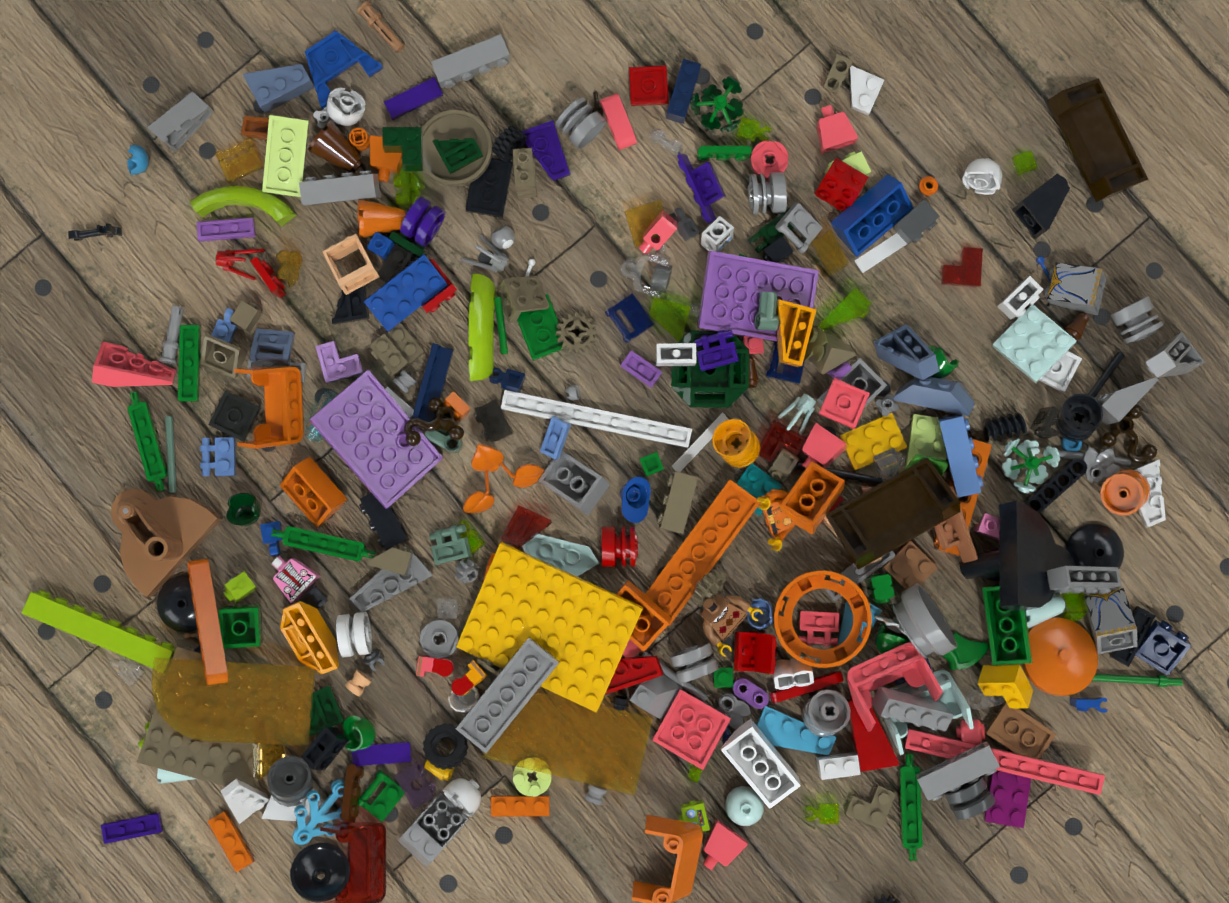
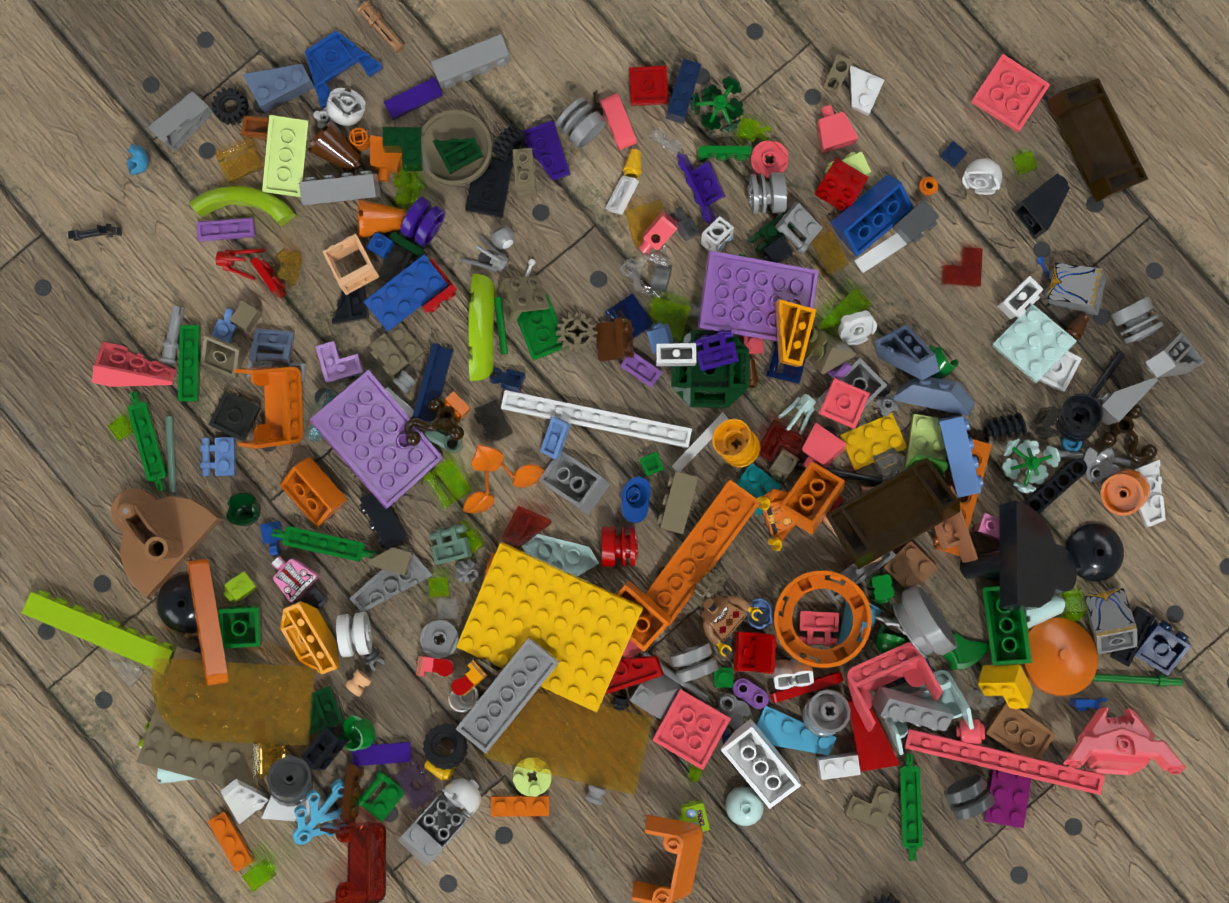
(121, 428): none -> clear neon green plate
(132, 827): dark purple tile -> none
(225, 96): none -> black tyre
(259, 874): none -> clear neon green brick
(316, 860): black dish -> none
(438, 587): none -> clear neon green plate
(452, 479): none -> clear neon green plate
(573, 391): light grey hinge -> none
(615, 340): none -> reddish brown bracket
(622, 194): none -> white plate
(633, 164): none -> yellow cone
(659, 335): none -> medium blue brick
(722, 845): coral torso -> none
(766, 317): sand green piece -> none
(826, 813): clear neon green plate -> none
(863, 321): none -> white plate
(953, 154): none -> dark blue plate
(957, 771): light grey brick -> none
(1010, 93): none -> coral plate
(1084, 578): light grey brick -> none
(1120, 746): none -> coral helmet

